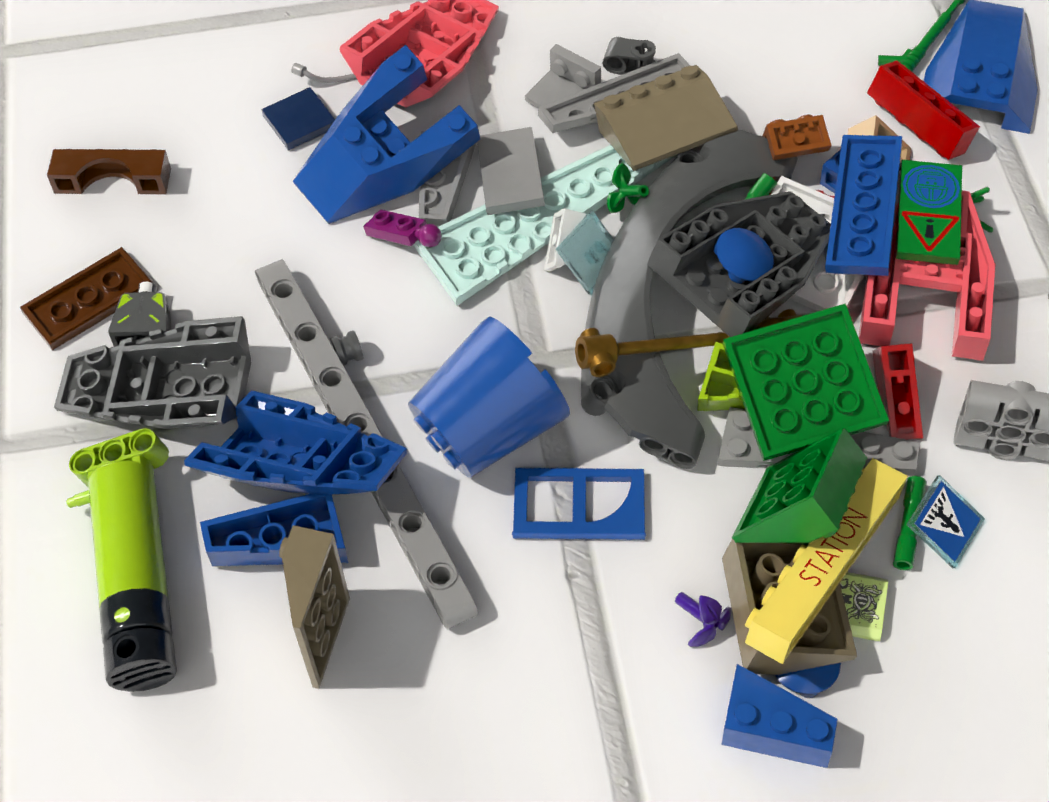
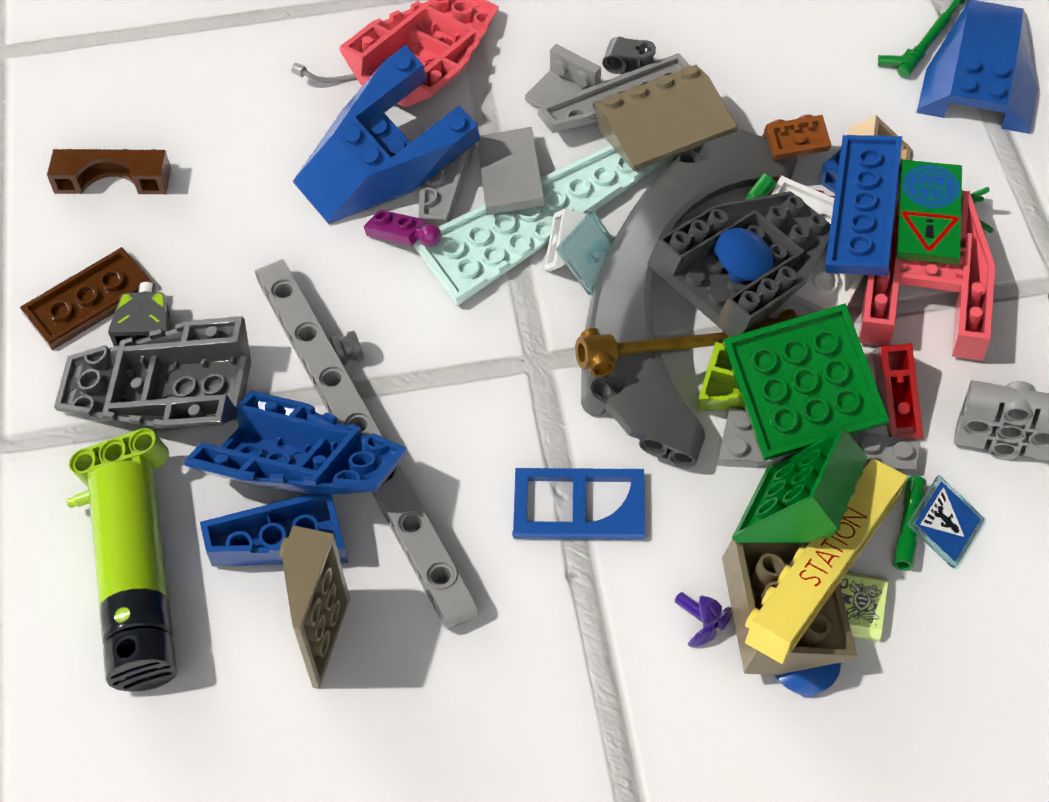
(298, 118): dark blue tile -> none
(487, 400): blue cone -> none
(621, 179): green plant -> none
(776, 722): blue wedge -> none
(922, 110): red brick -> none

